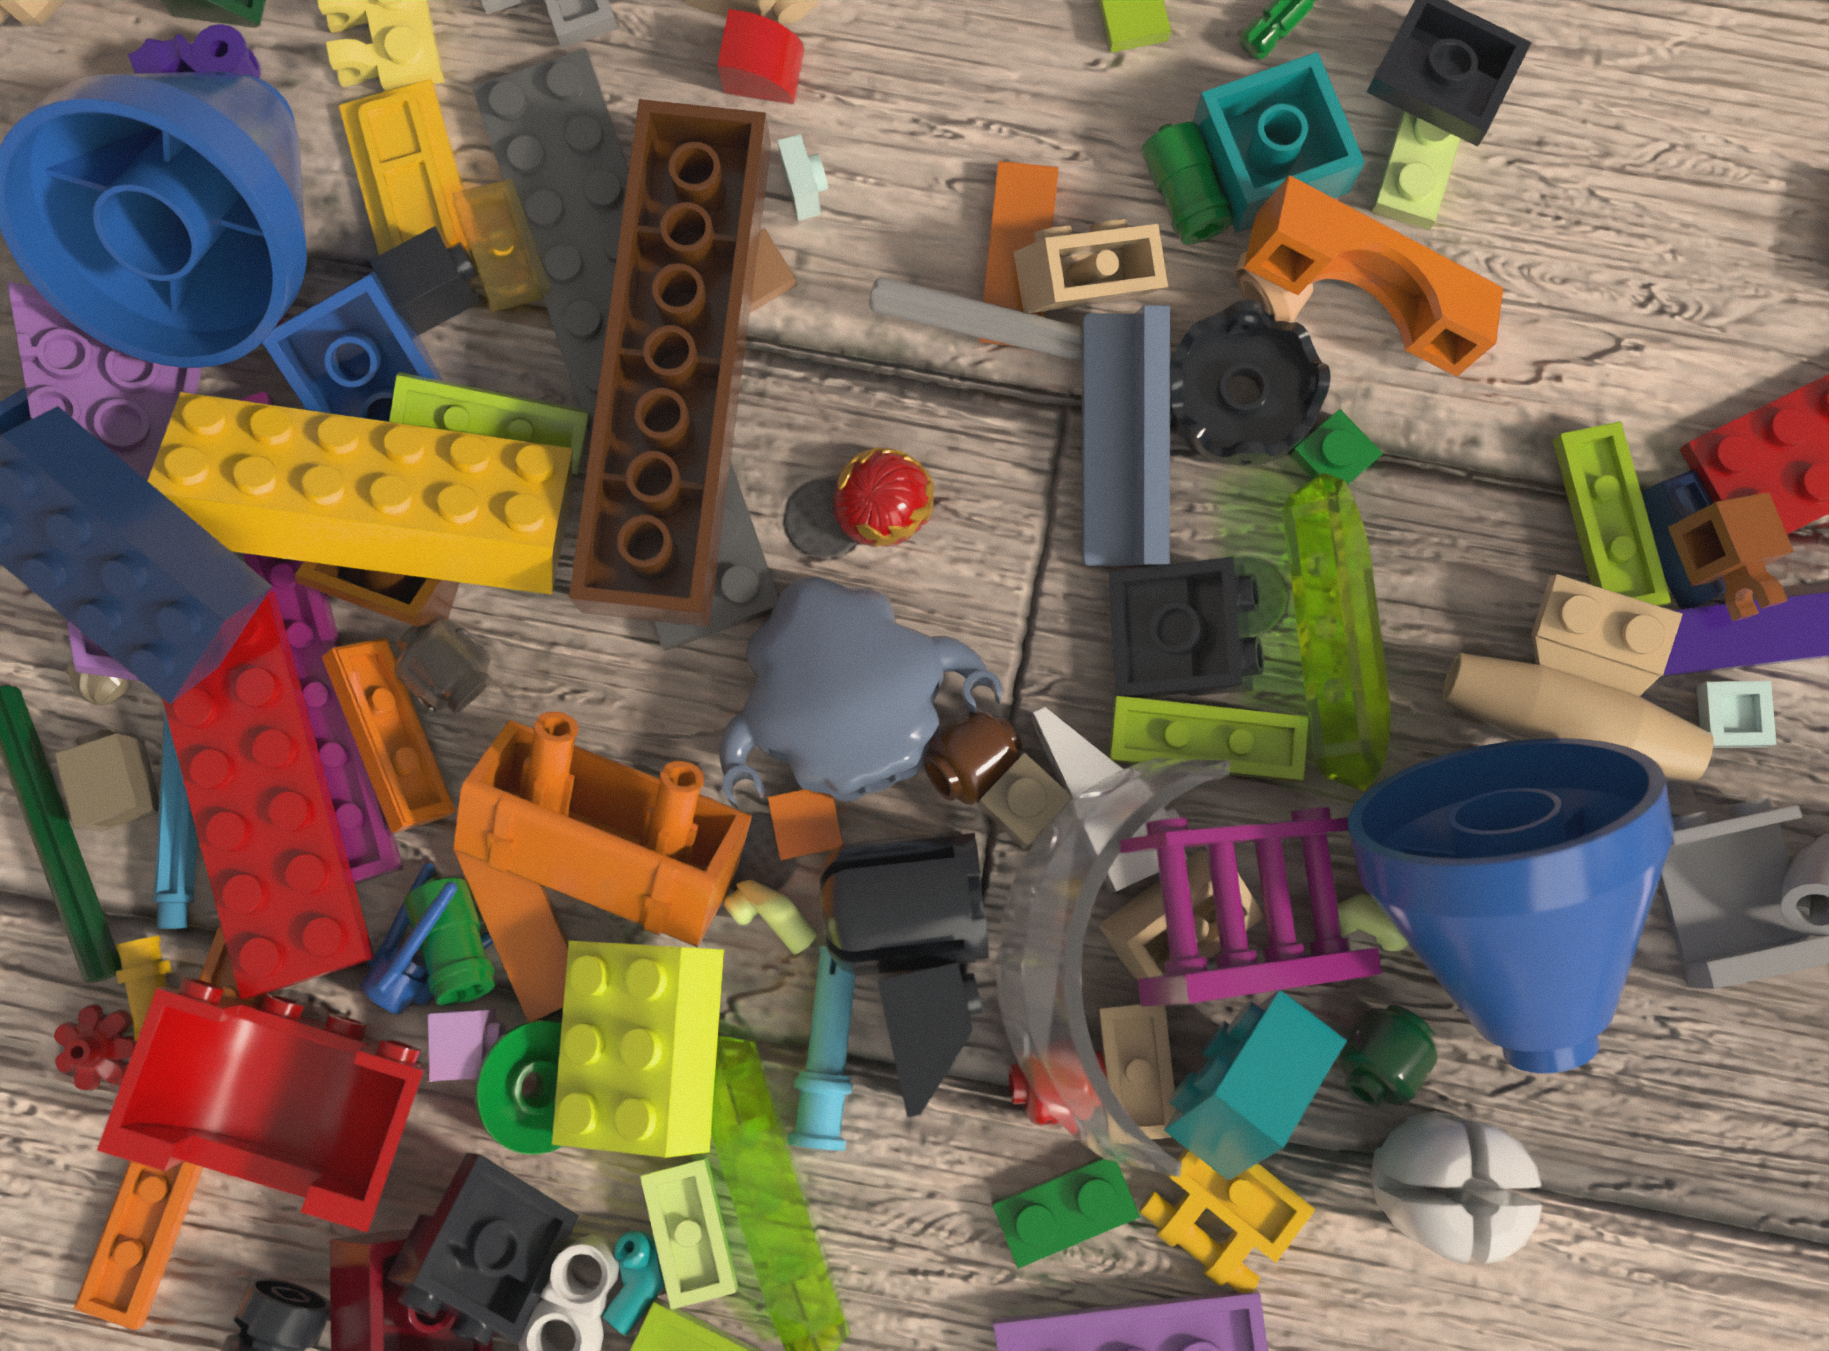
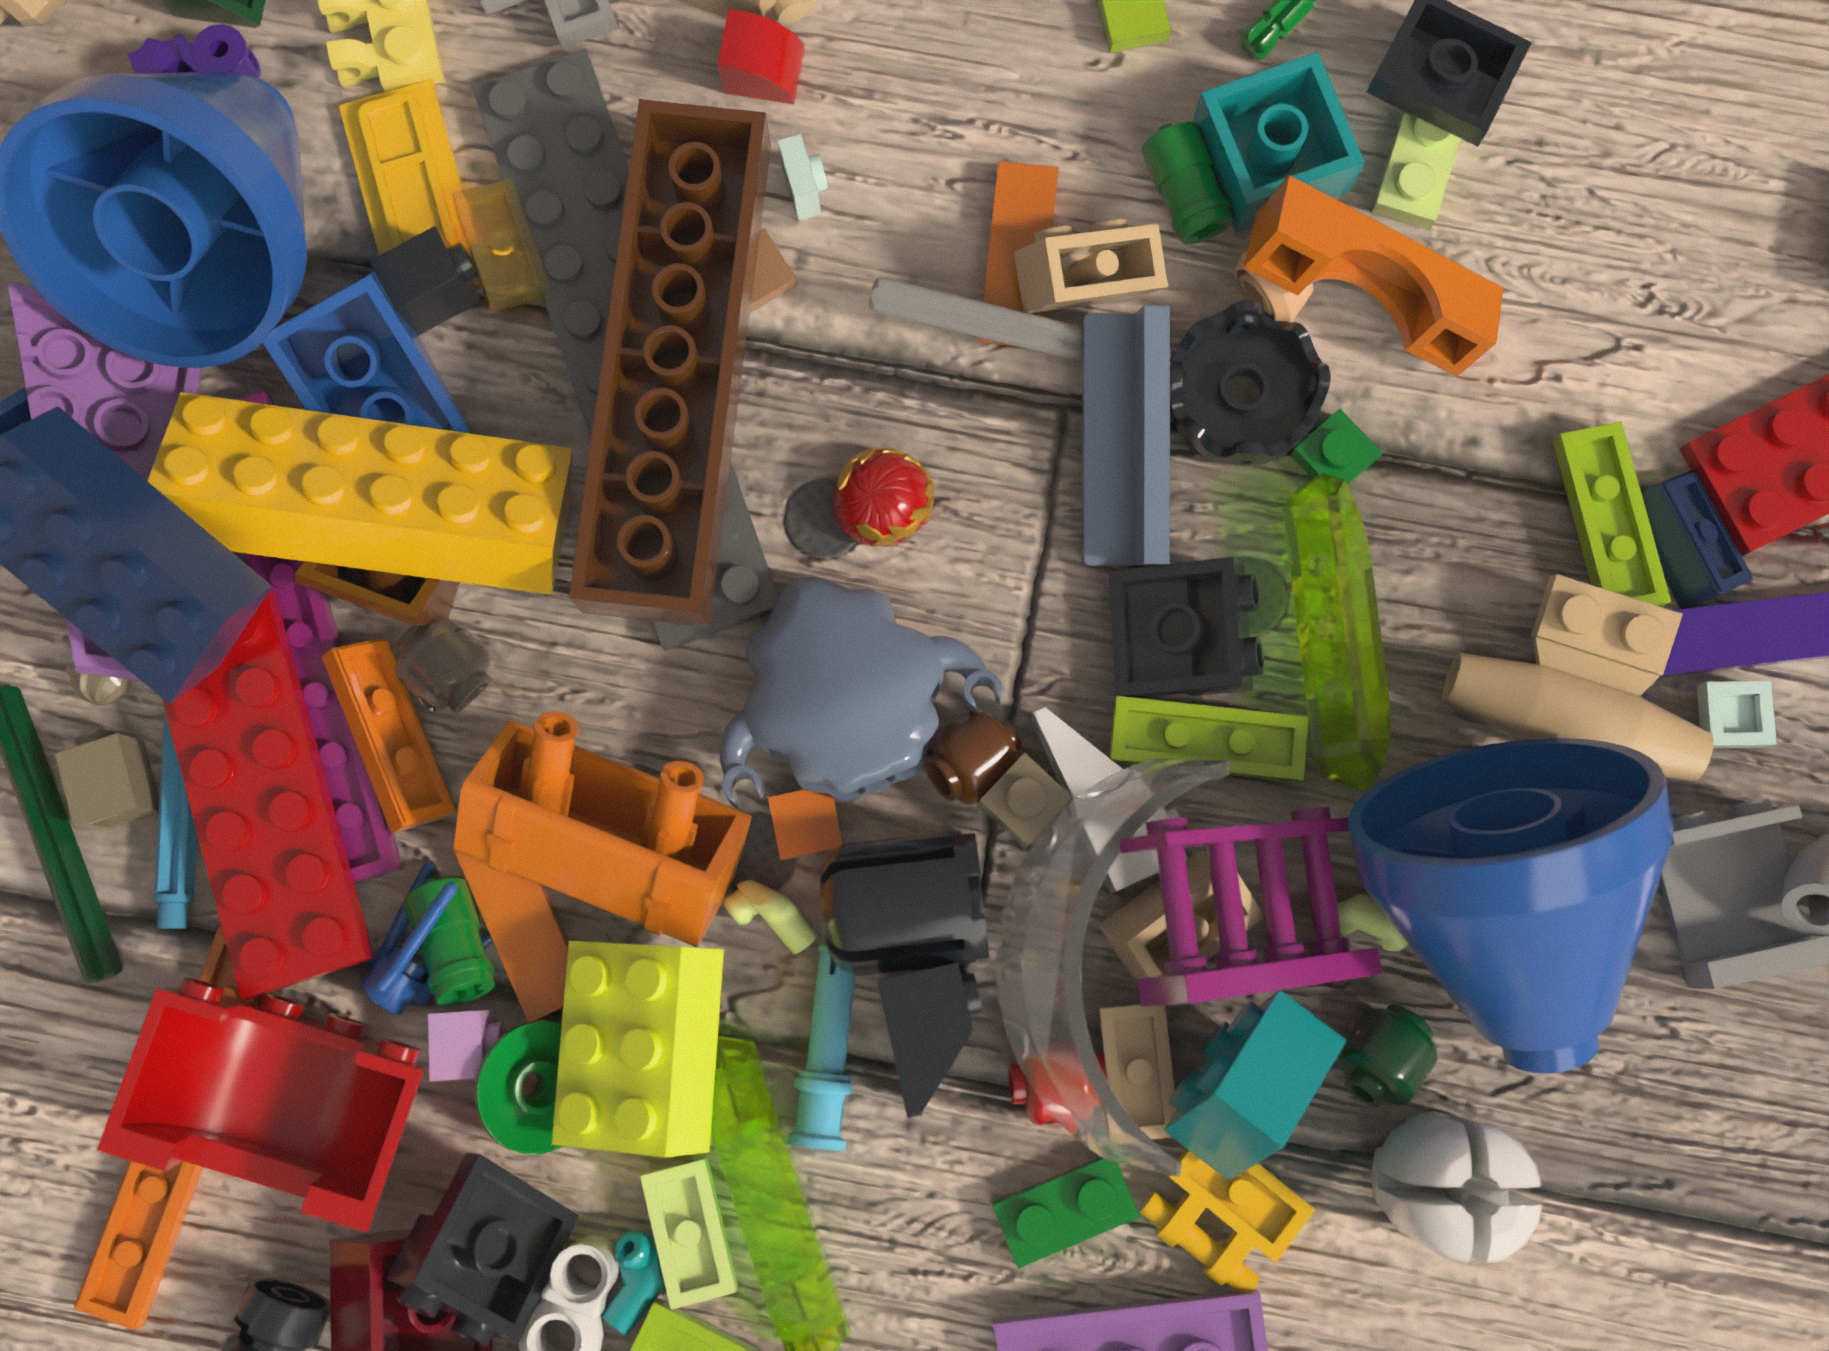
(95, 1047): red plant -> none
(142, 973): yellow pin -> none
(487, 413): lime plate -> none
(1734, 544): dark orange brick -> none

